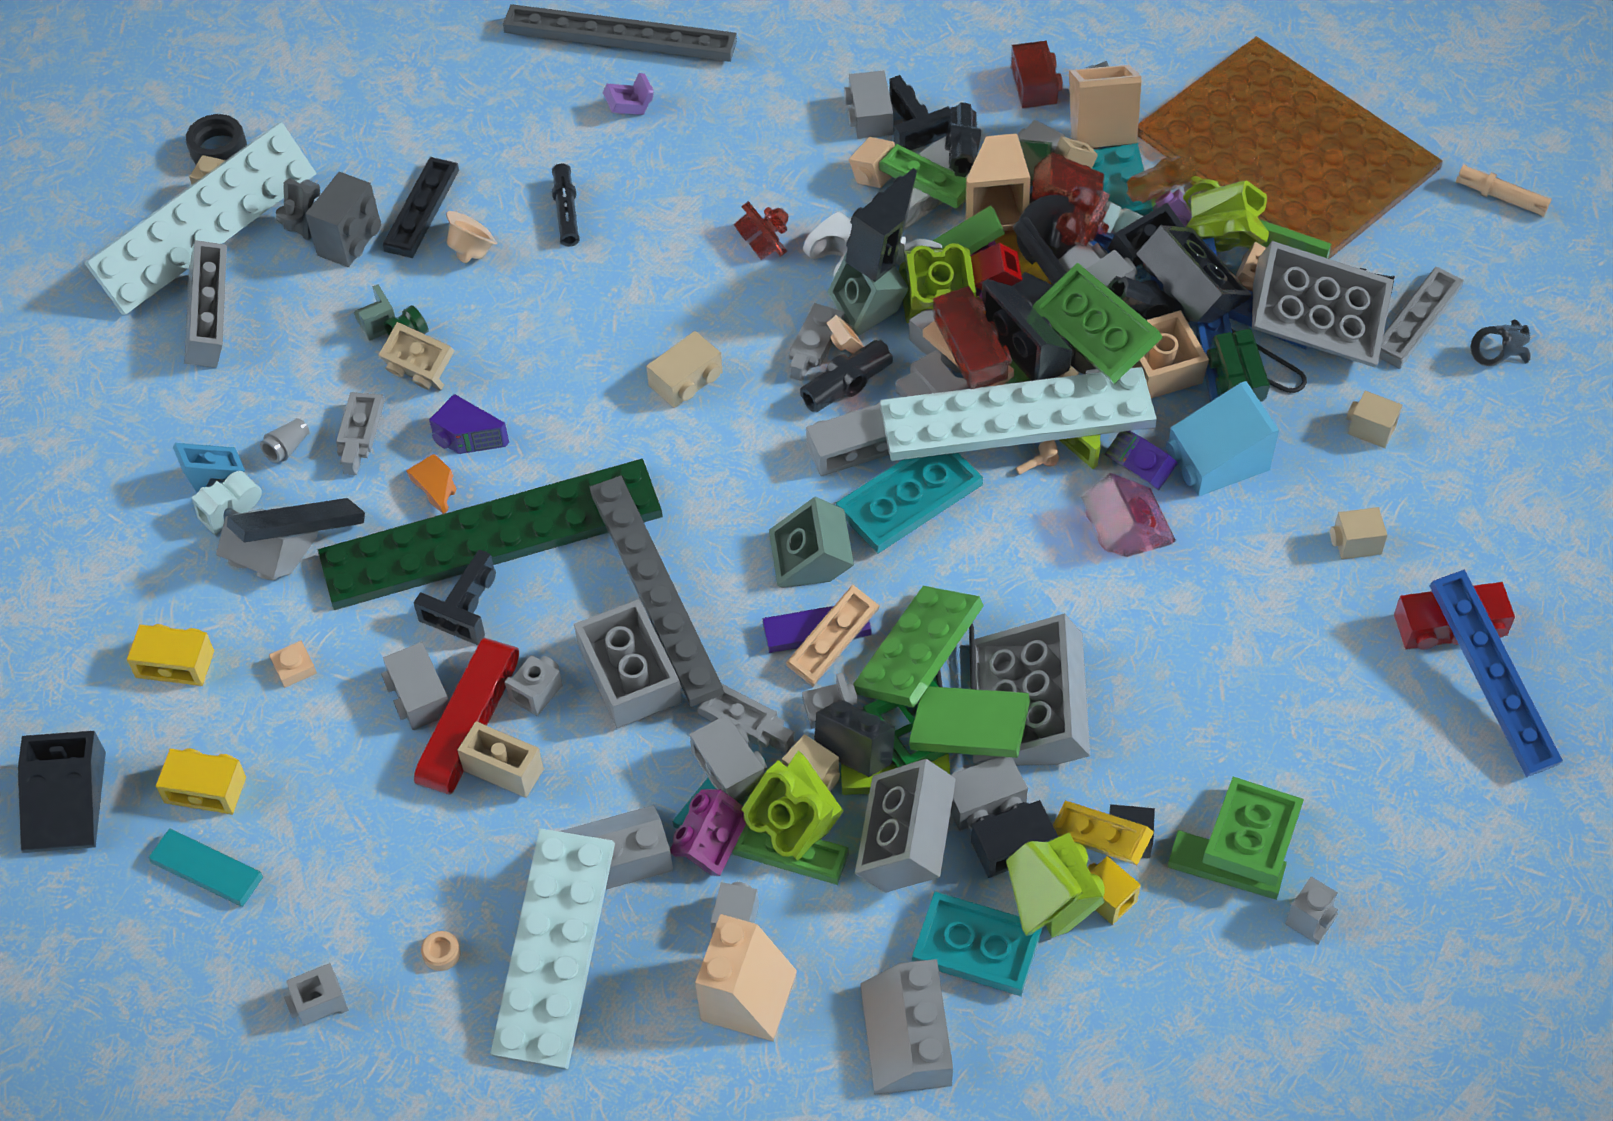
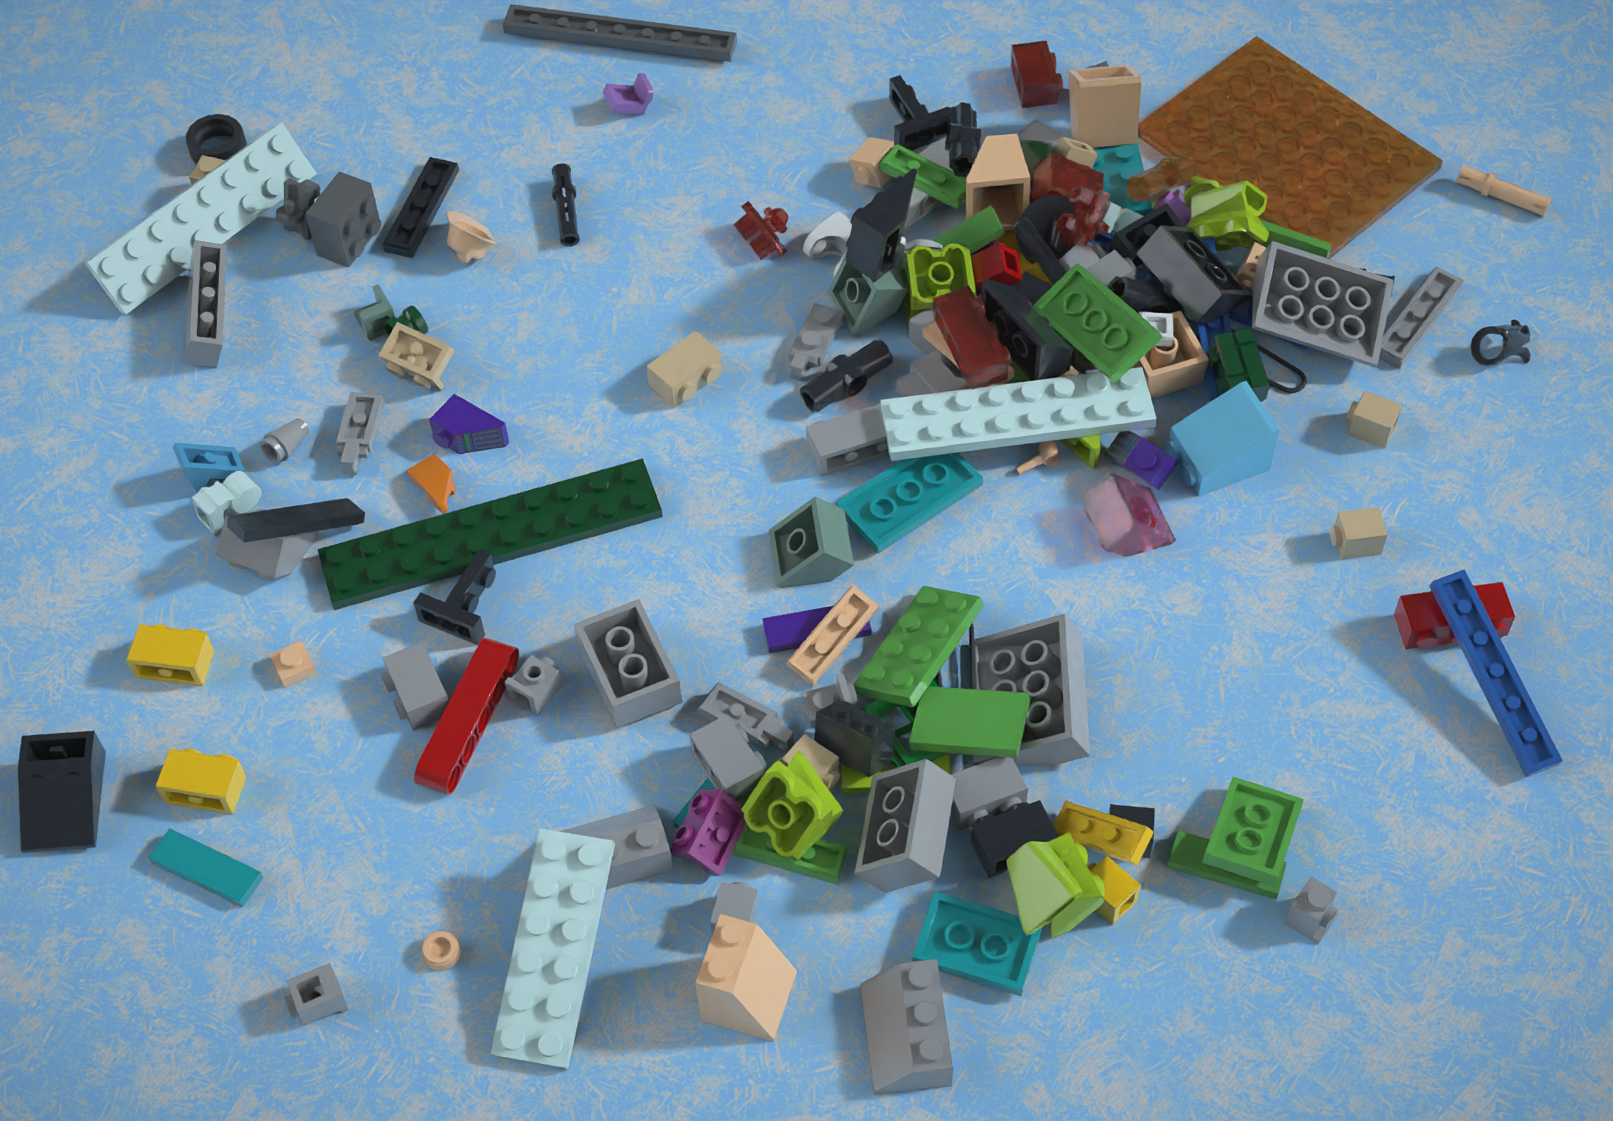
(501, 759): tan brick -> none
(656, 591): dark grey plate -> none
(844, 335): light nougat plate -> none
(870, 104): light grey brick -> none
(1163, 323): none -> white tile

